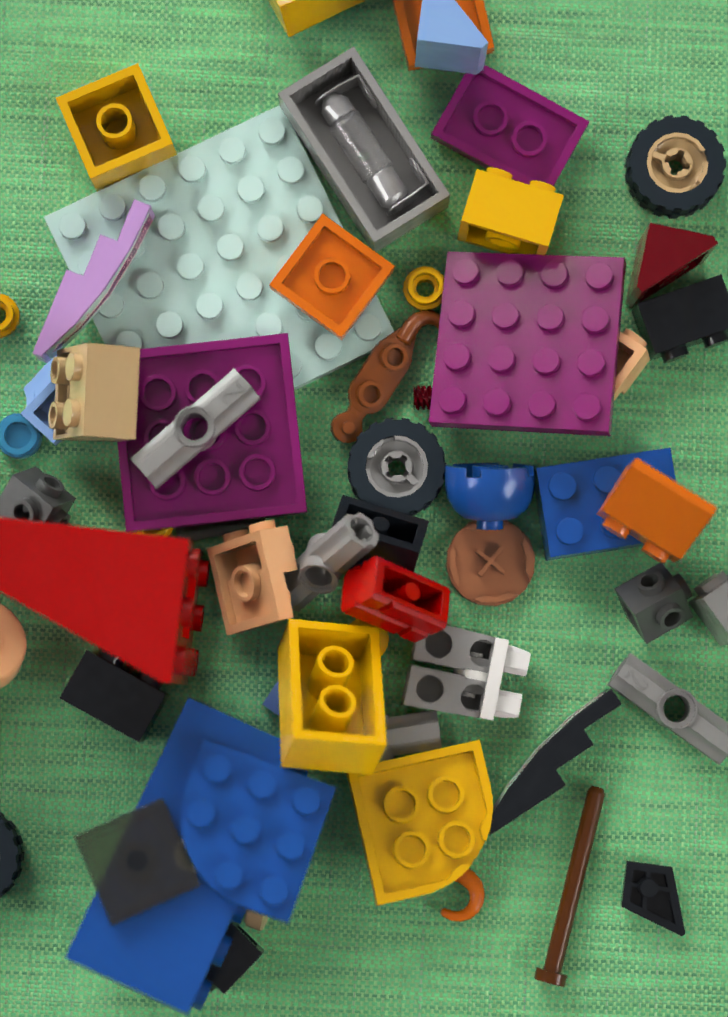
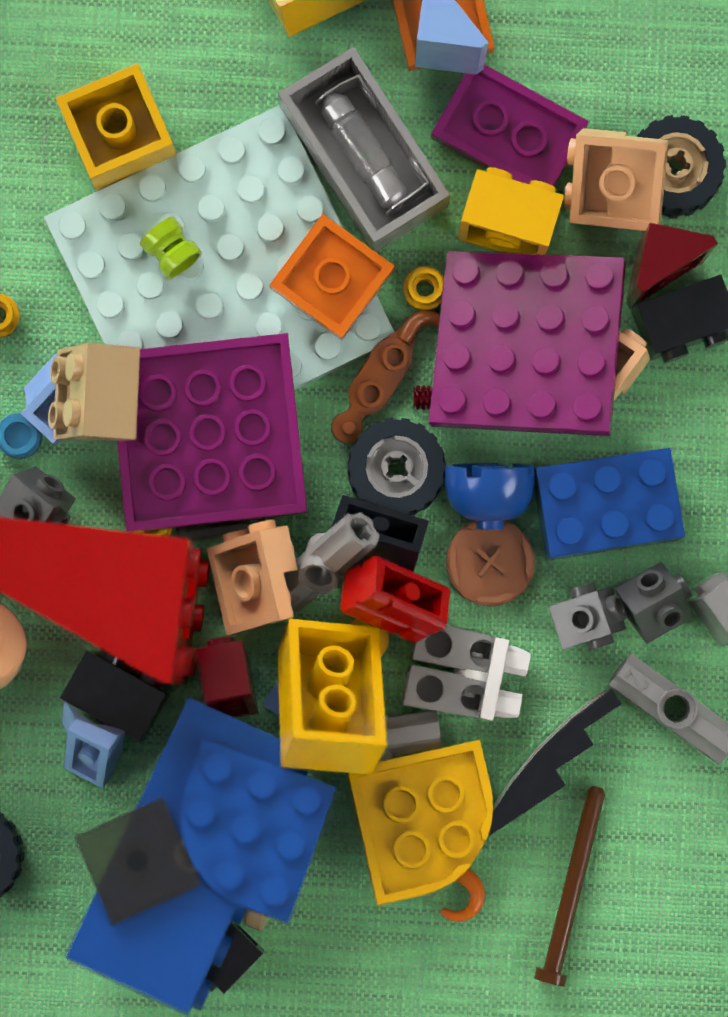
(84, 295): lavender slope -> none
(90, 747): none -> light blue slope
(170, 248): none -> lime wheel
(218, 407): light grey piece -> none
(227, 677): none -> dark red brick
(589, 617): none -> brick
(616, 179): none -> light nougat plate
(652, 894): black piece -> none
(655, 512): orange slope -> none

